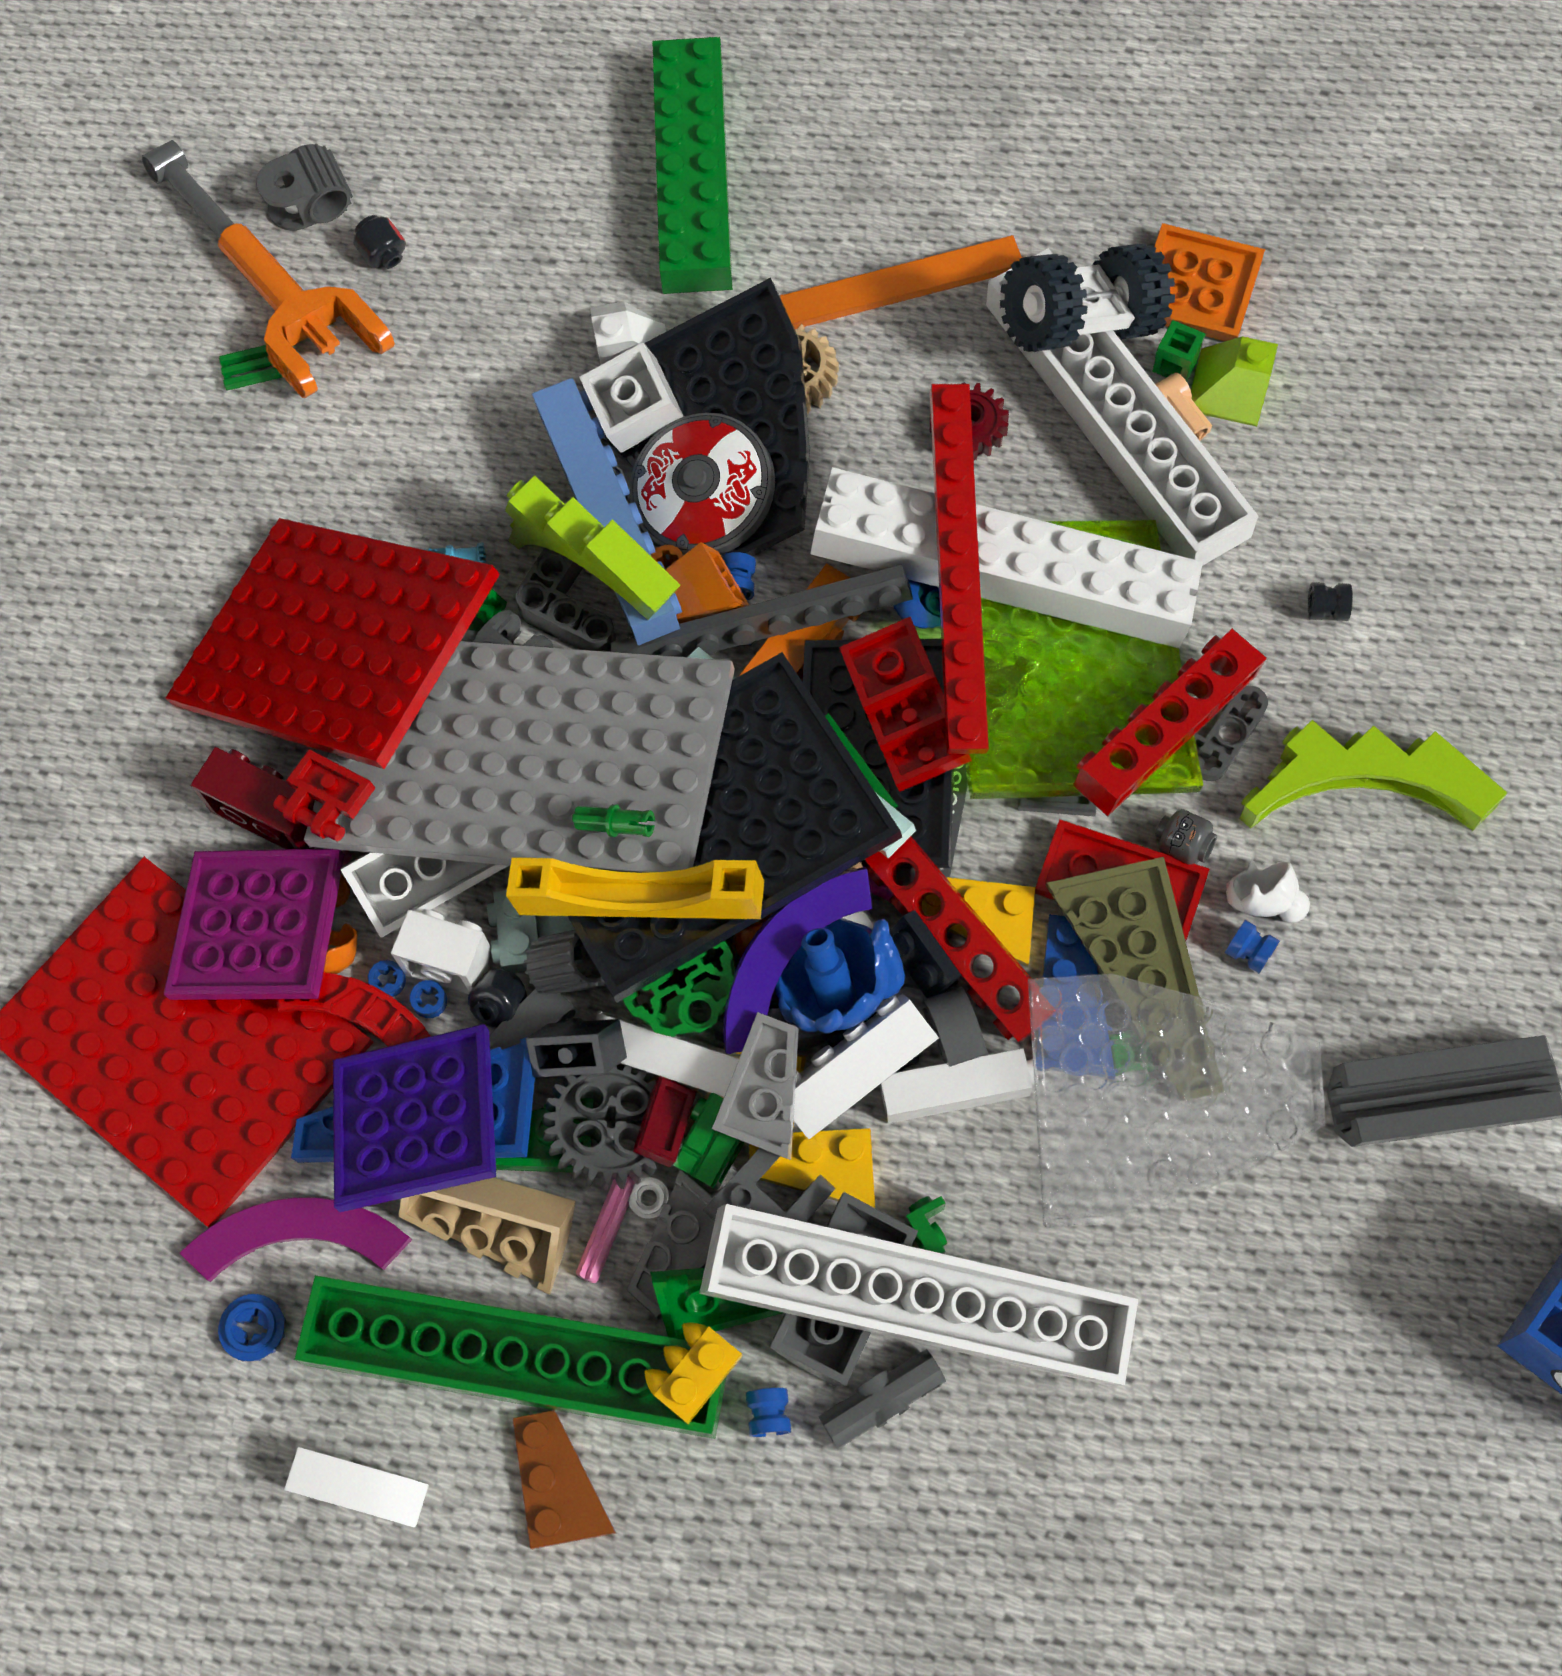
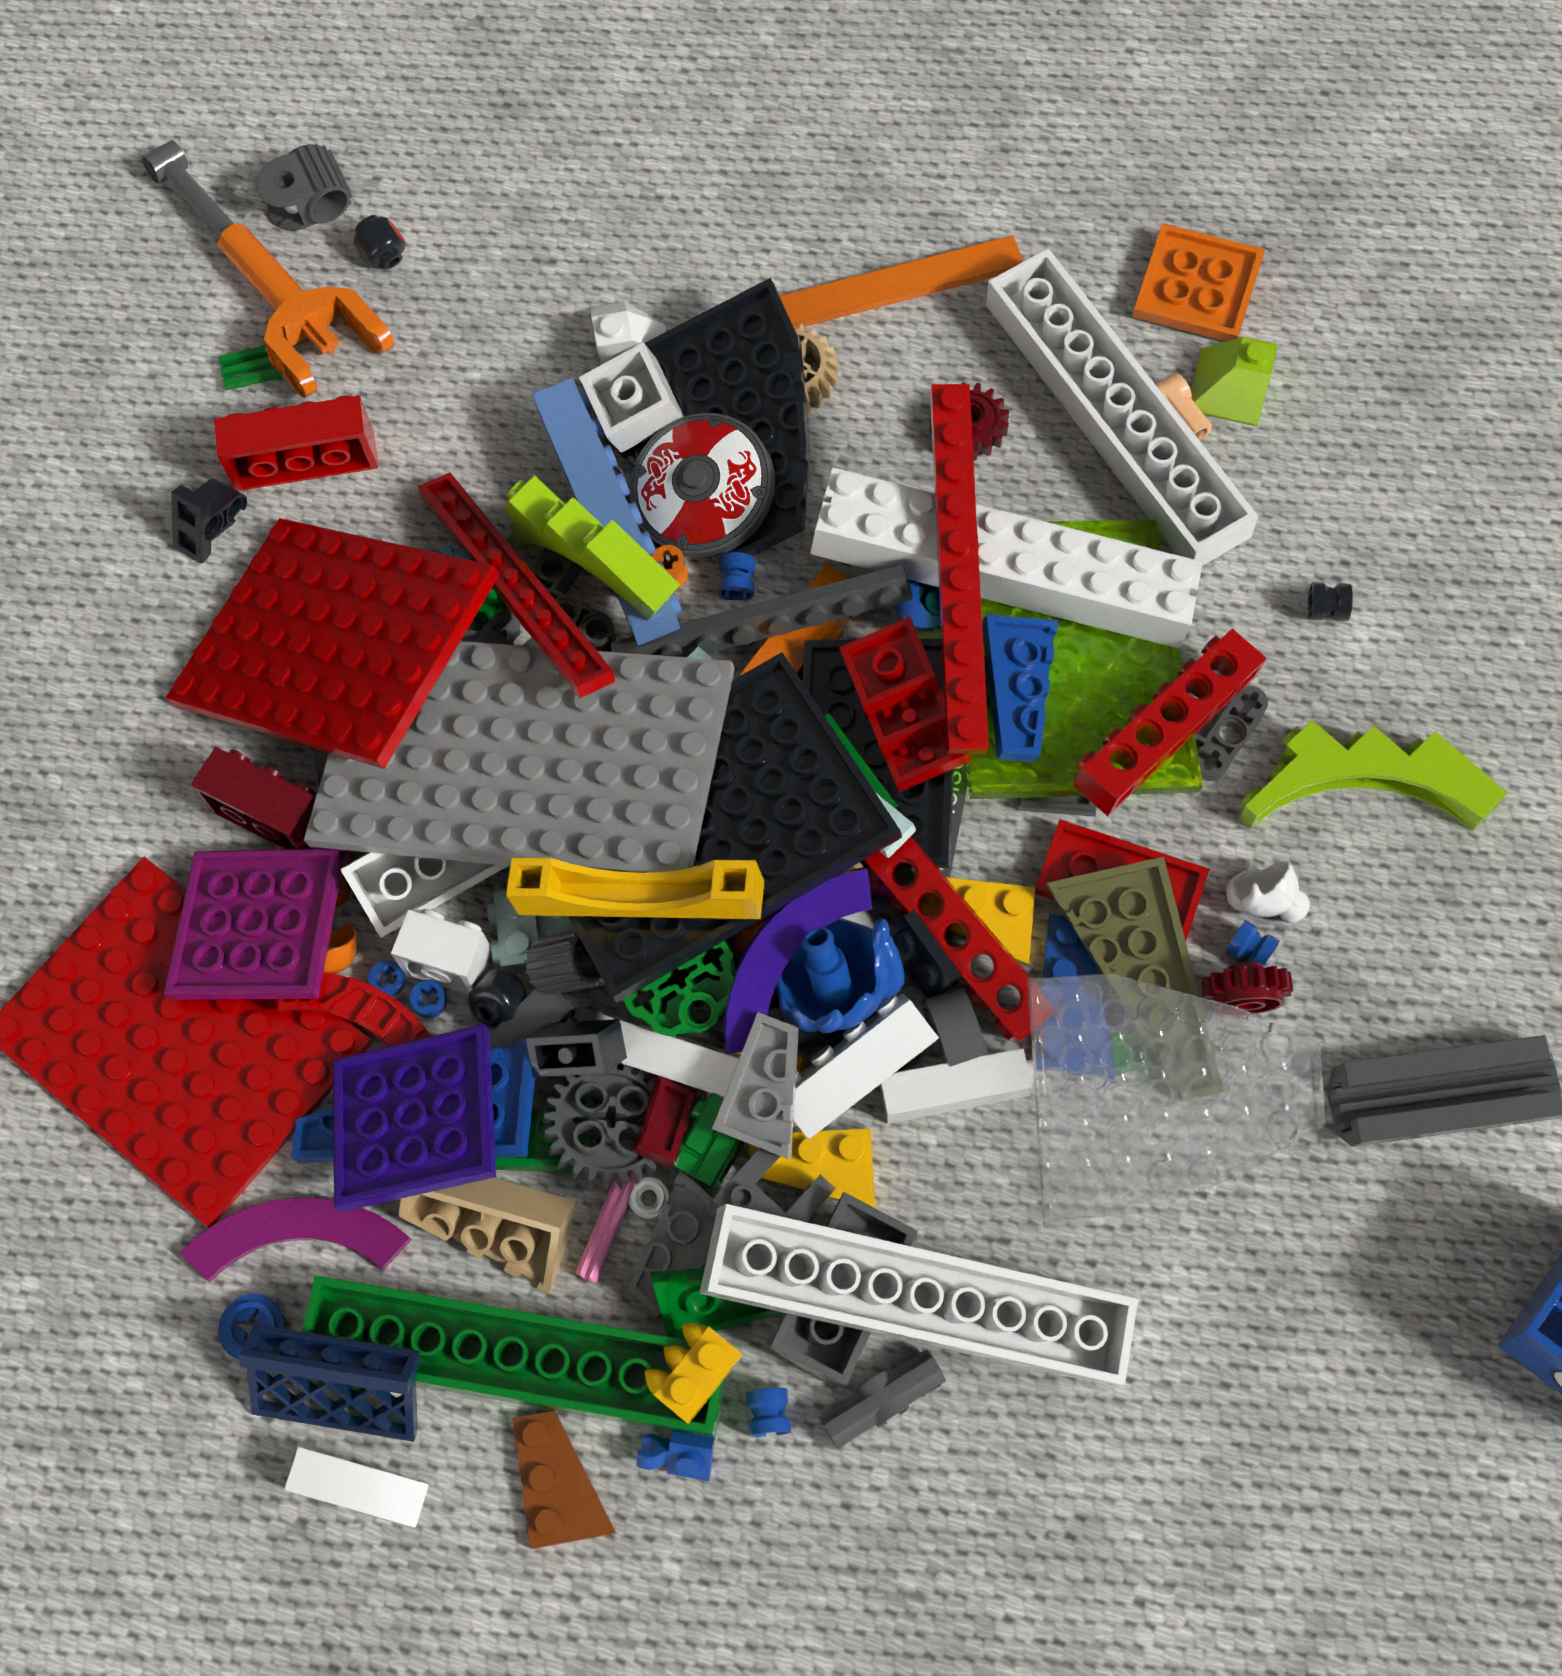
(203, 516): none -> black tile
(296, 443): none -> red brick
(330, 784): red plate -> none
(337, 1365): none -> dark blue fence
(518, 586): none -> red plate
(613, 820): green axle -> none
(684, 1453): none -> blue plate
(691, 166): green brick -> none
(704, 584): orange slope -> none
(929, 1235): green bracket -> none
(1017, 673): none -> blue wing
(1057, 301): black plate -> none
(1178, 350): green brick -> none
(1186, 837): dark grey head -> none
(1249, 987): none -> dark red gear

